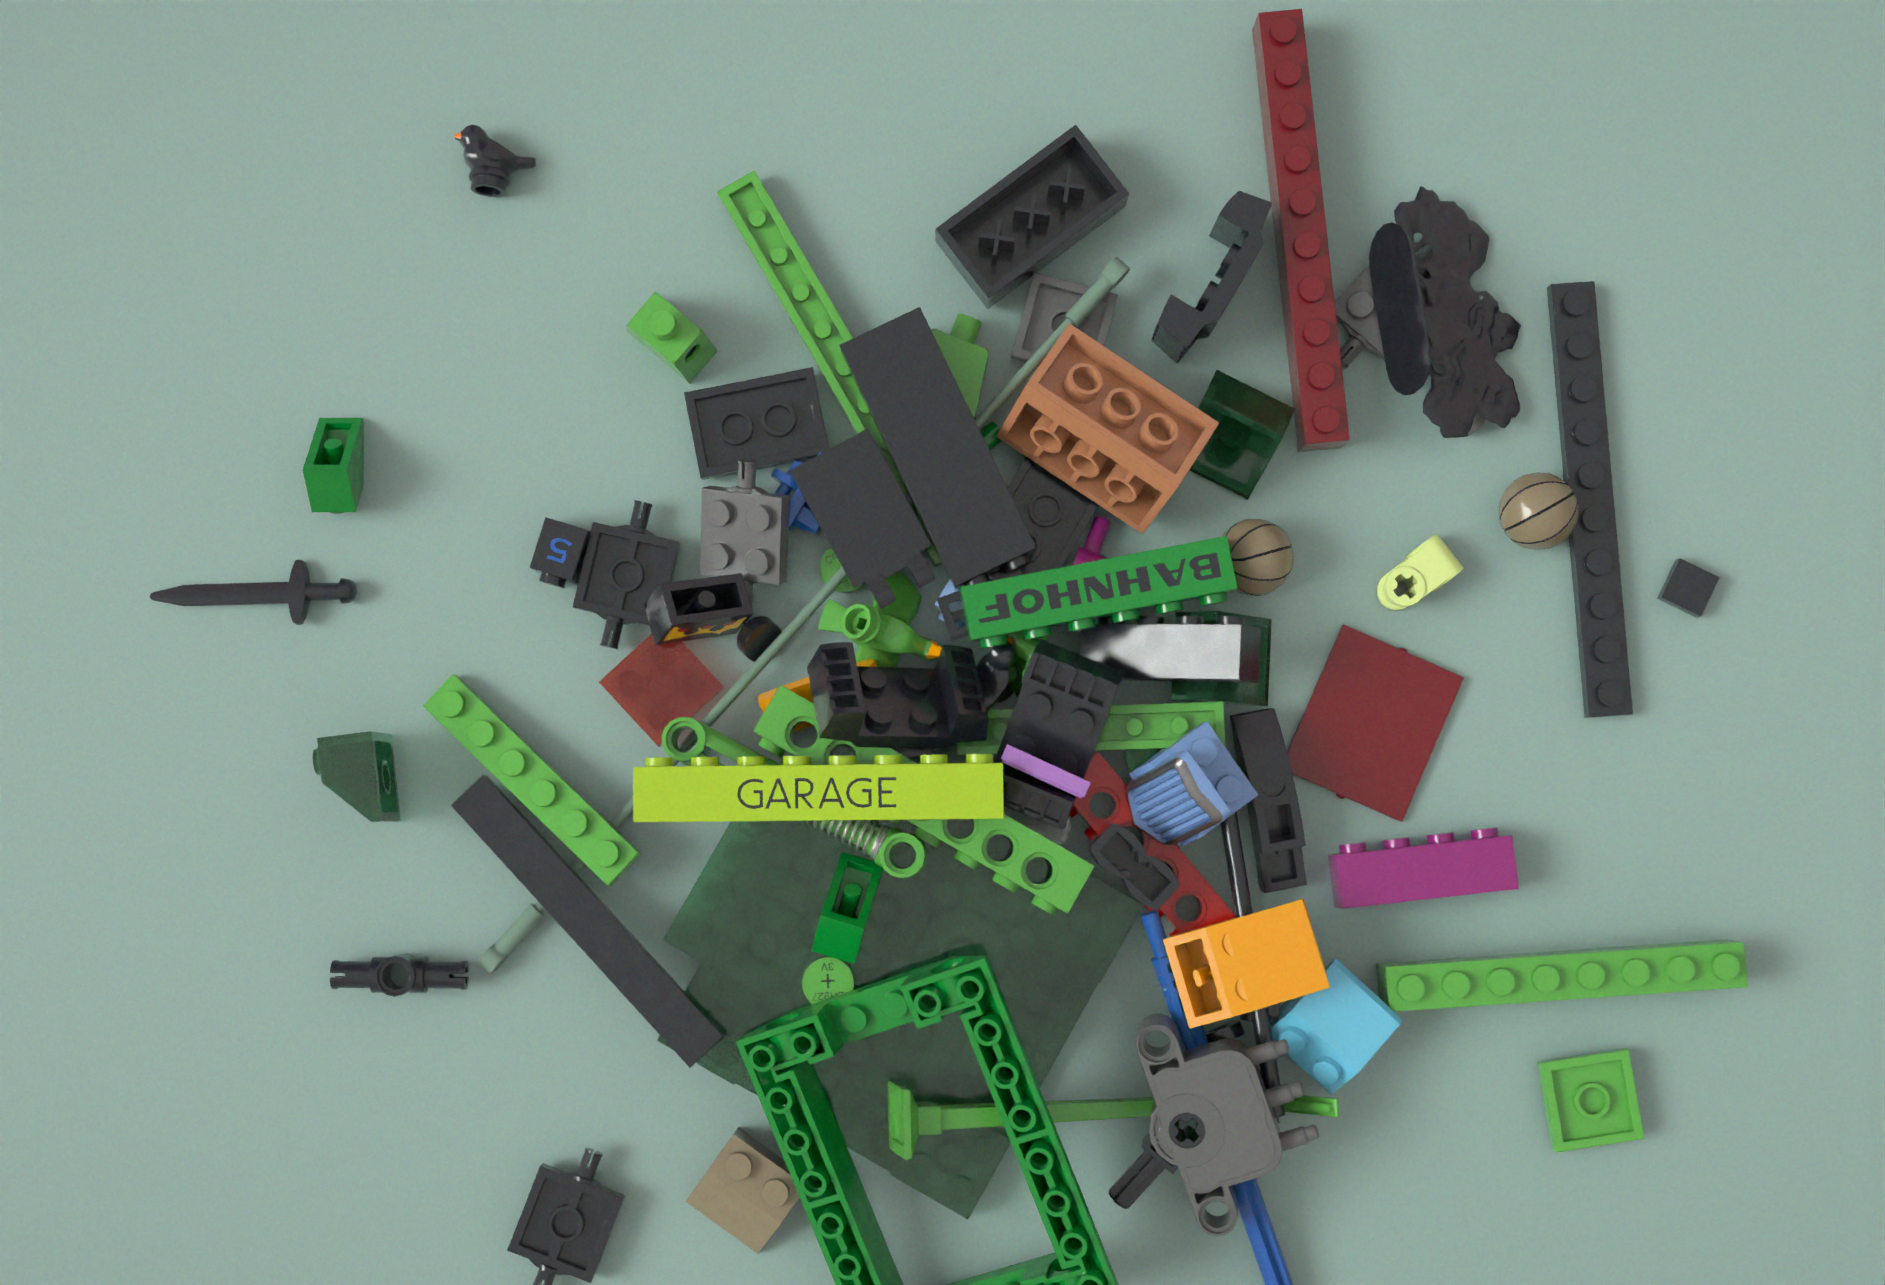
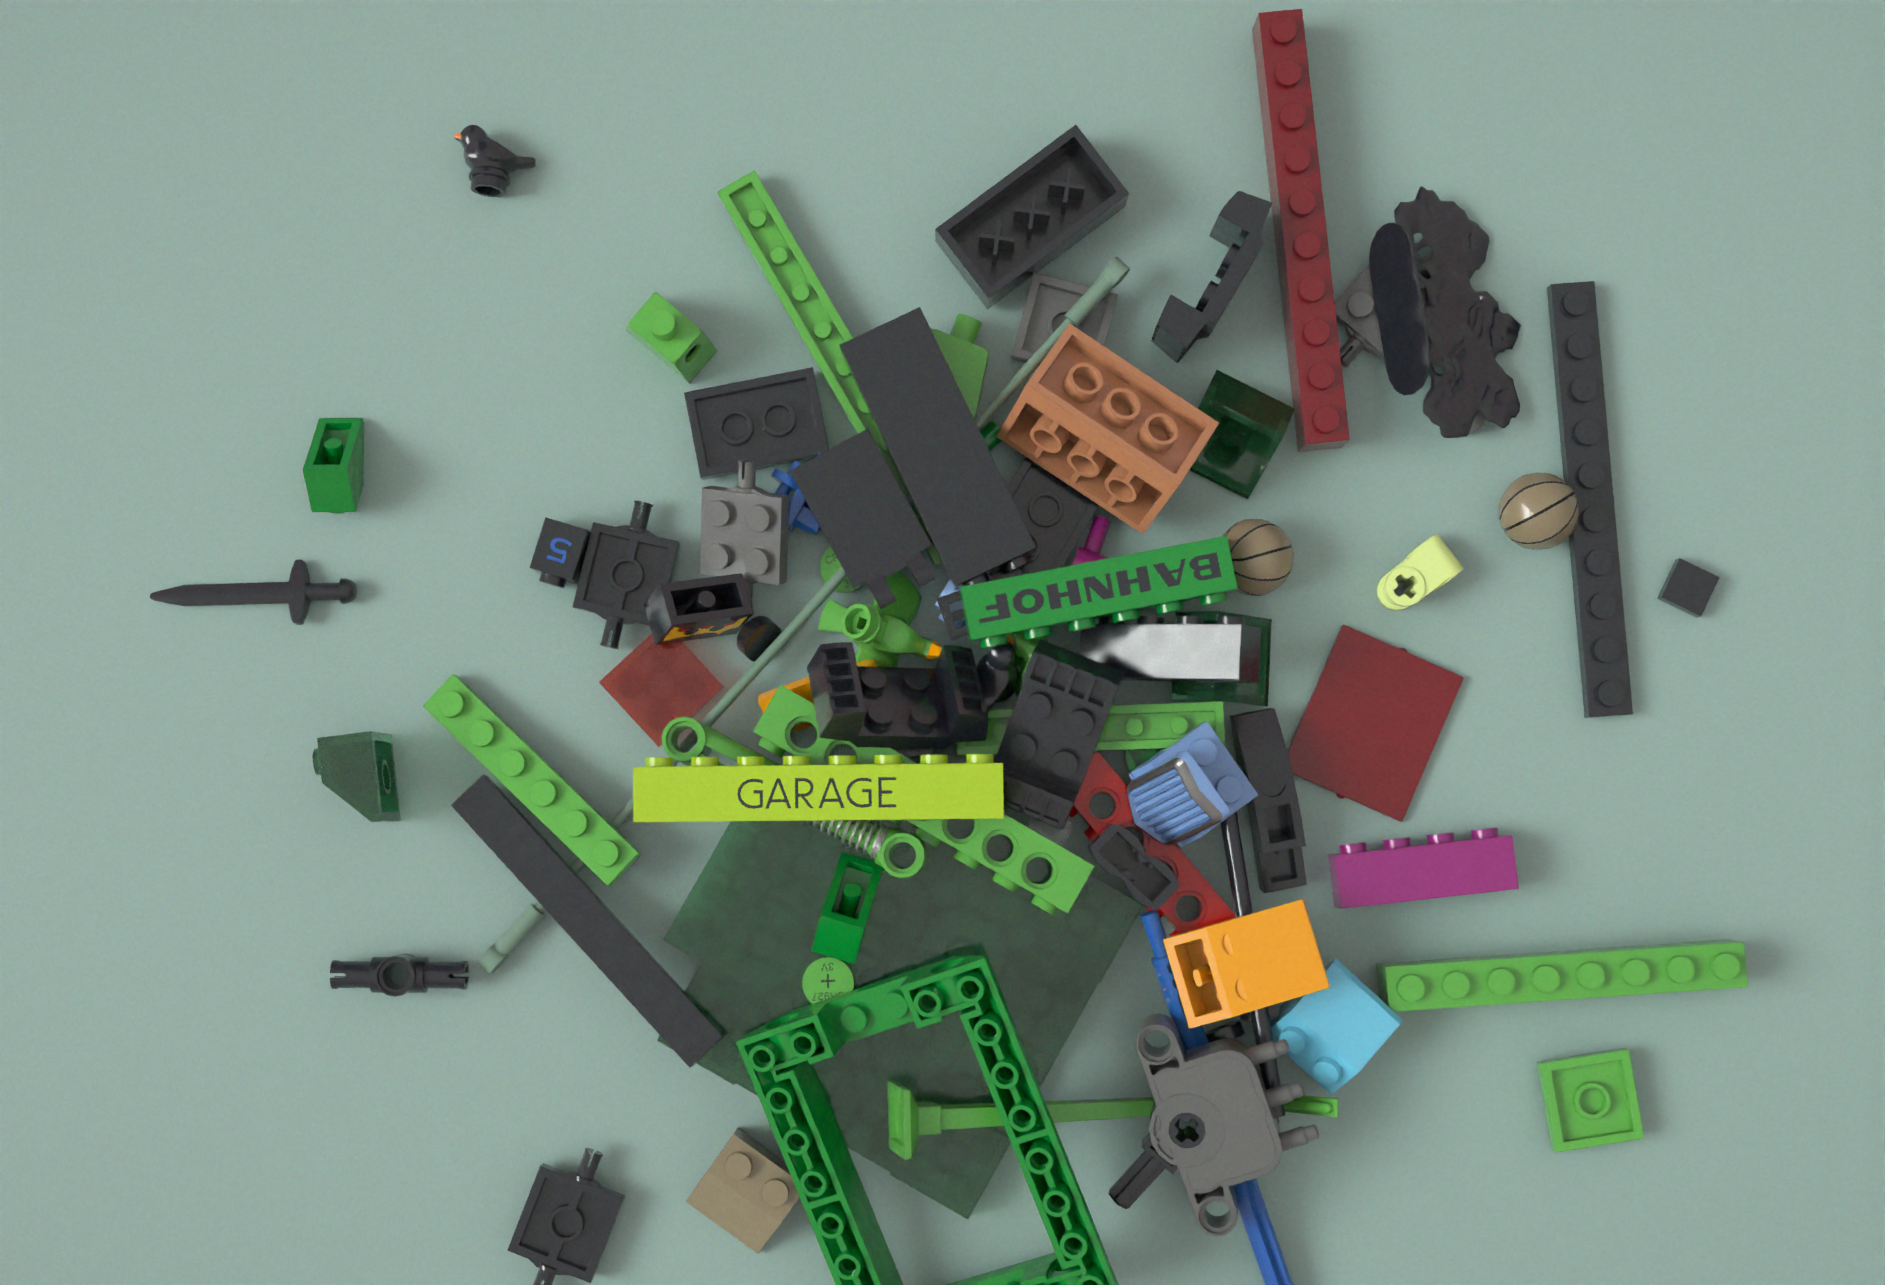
(1045, 771): medium lavender tile -> none

